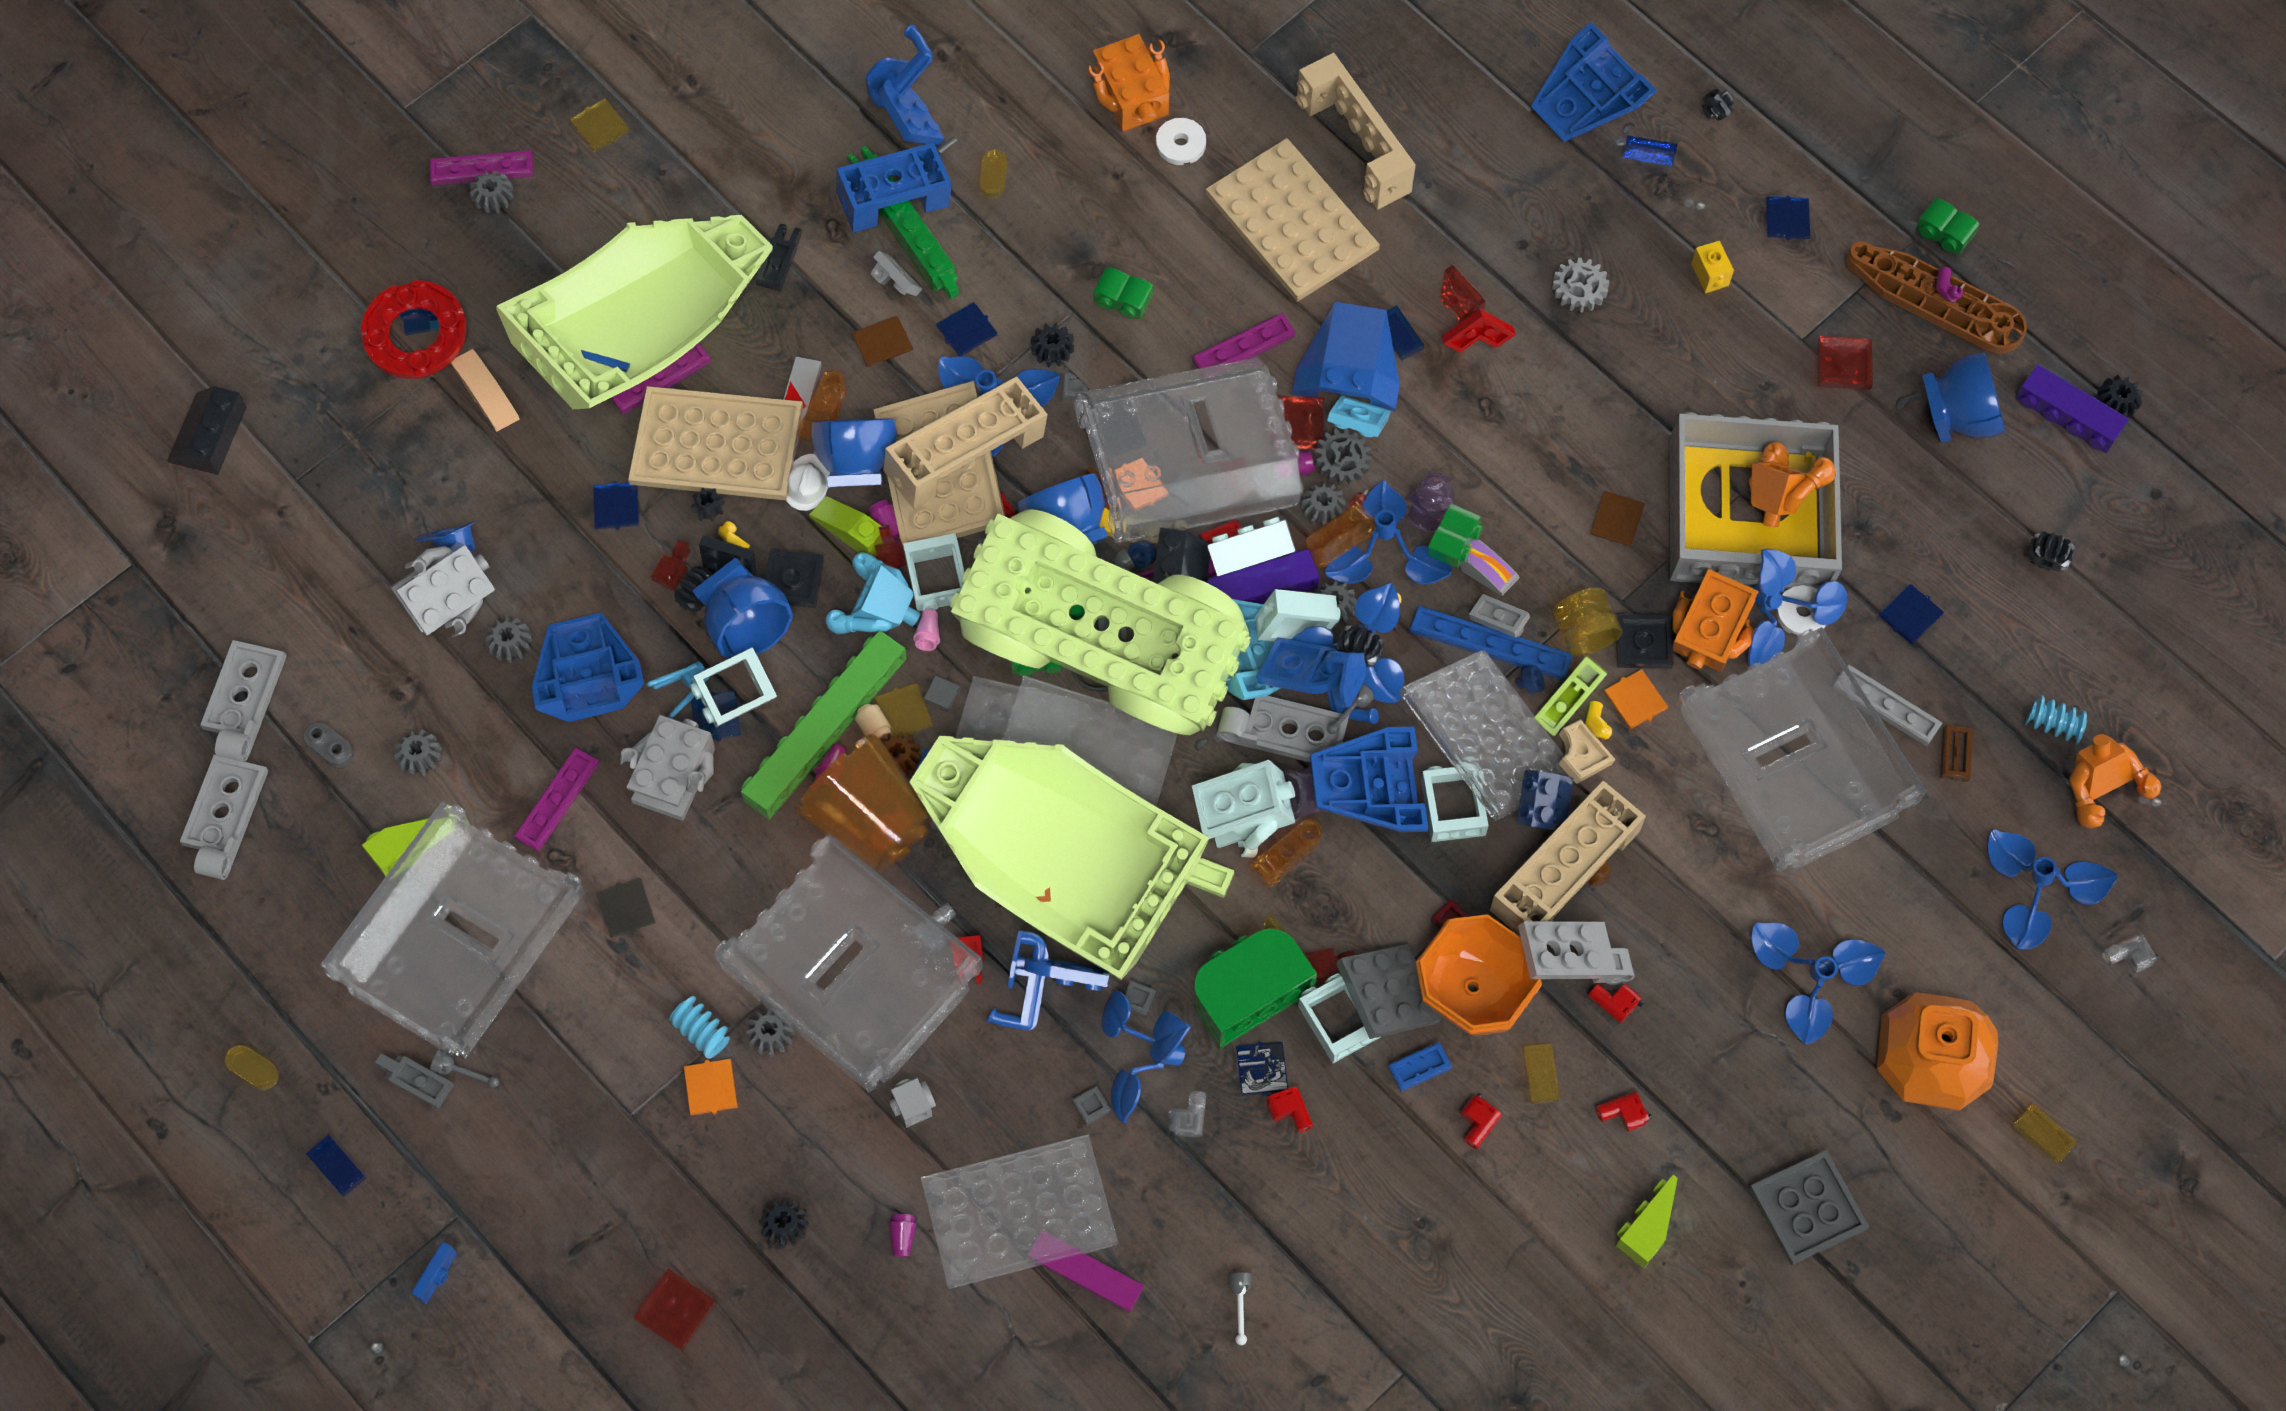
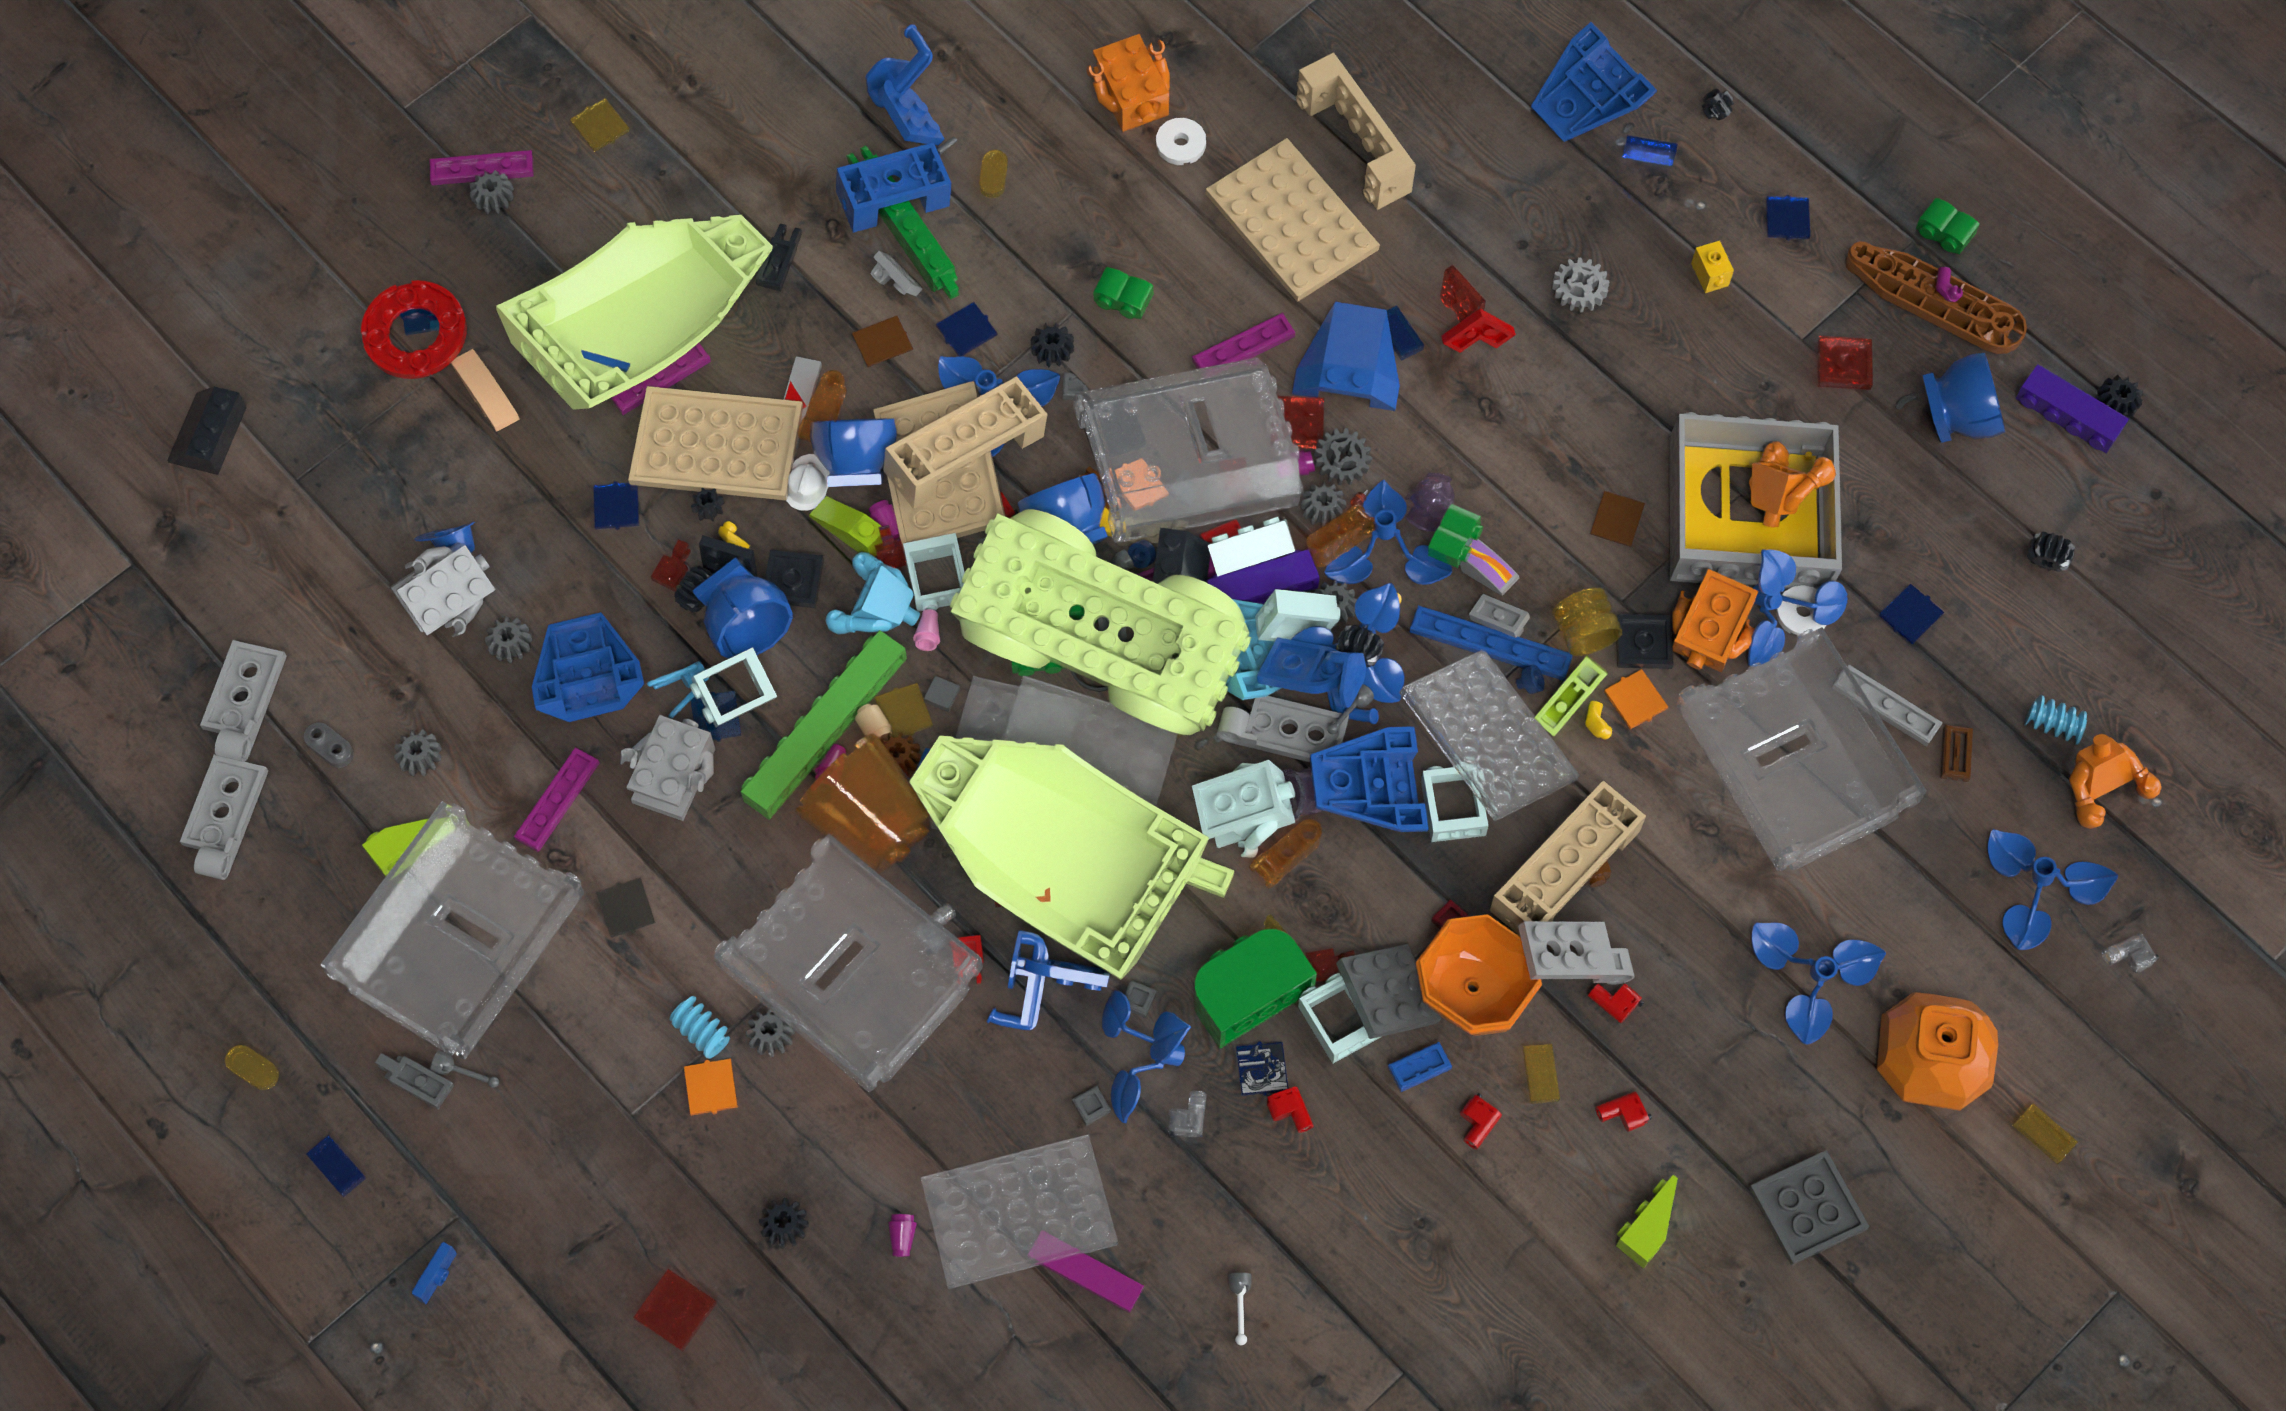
(912, 1101): light grey brick -> none
(1359, 416): medium azure plate -> none
(1544, 800): dark blue plate -> none
(1583, 753): tan tile -> none

